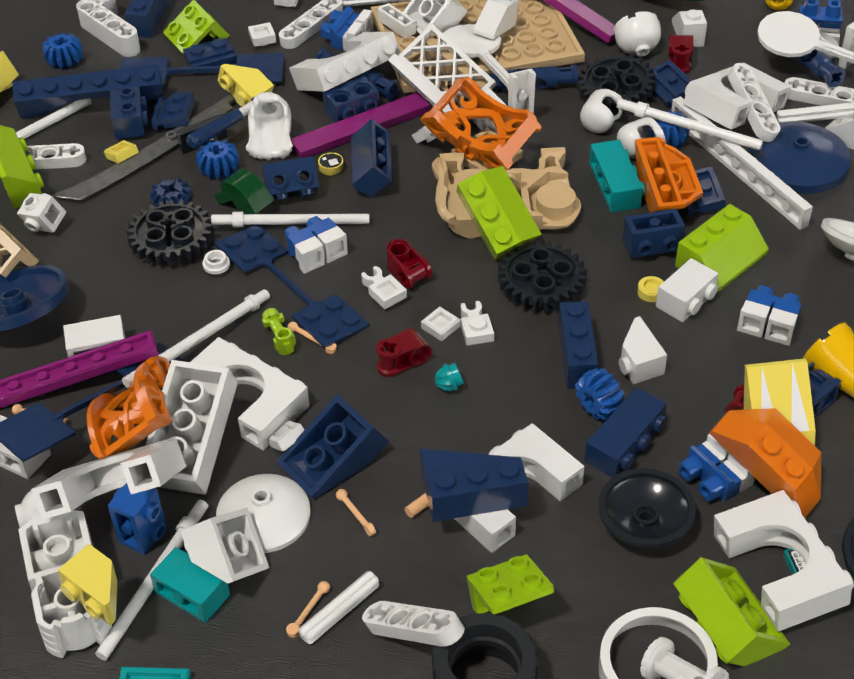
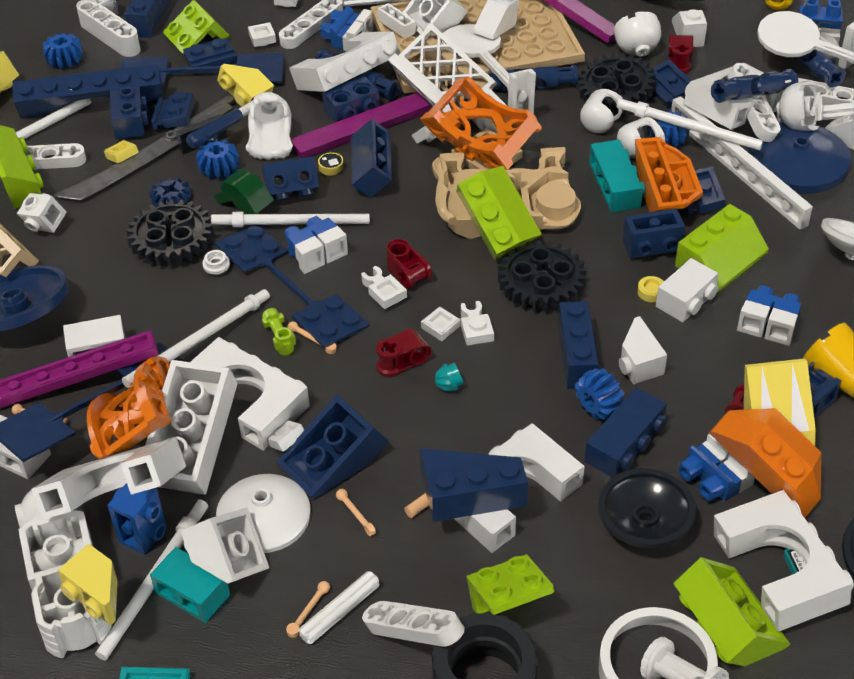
(752, 85): none -> dark blue piece
(801, 106): none -> white cylinder

